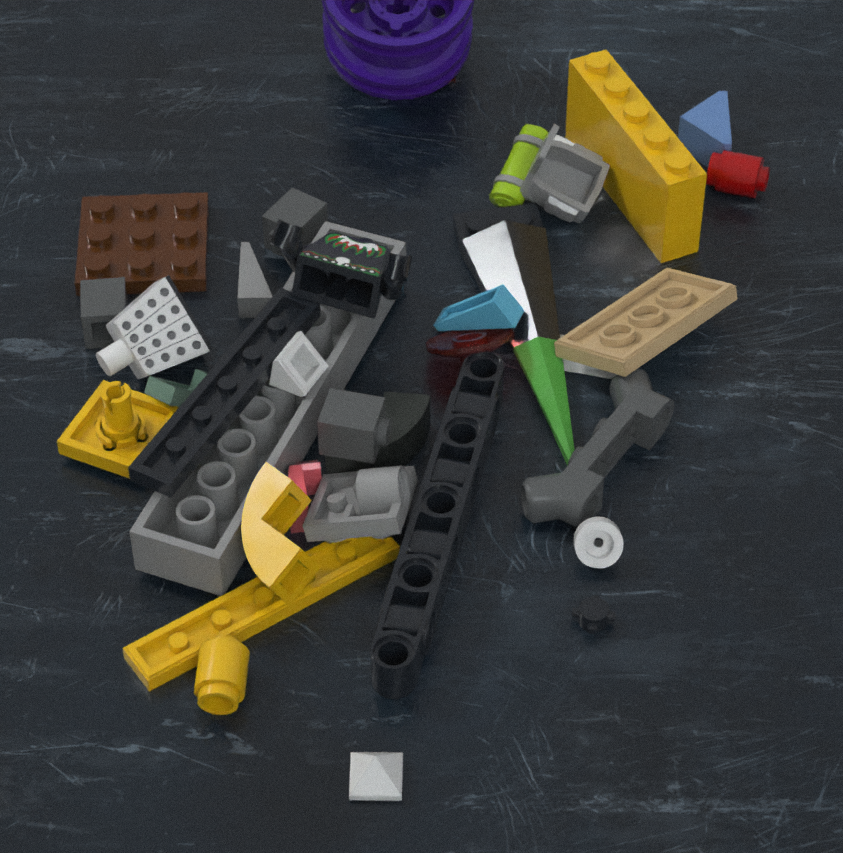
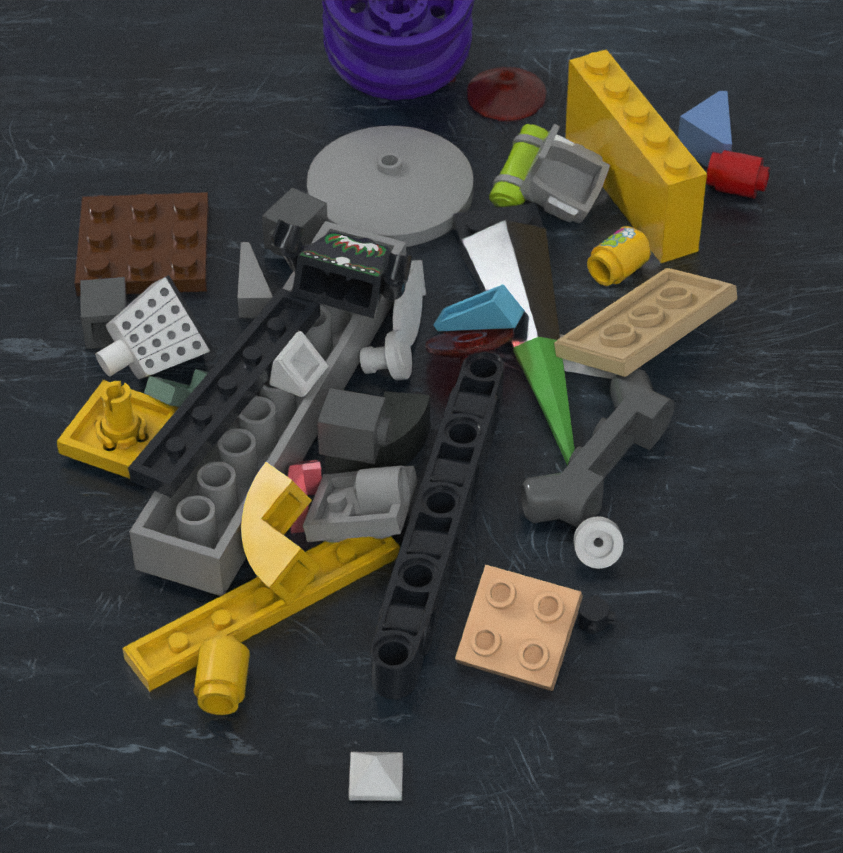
(393, 182): none -> light grey dish
(406, 320): none -> white brick
(506, 93): none -> clear red dish
(519, 627): none -> light nougat plate
(619, 256): none -> yellow brick

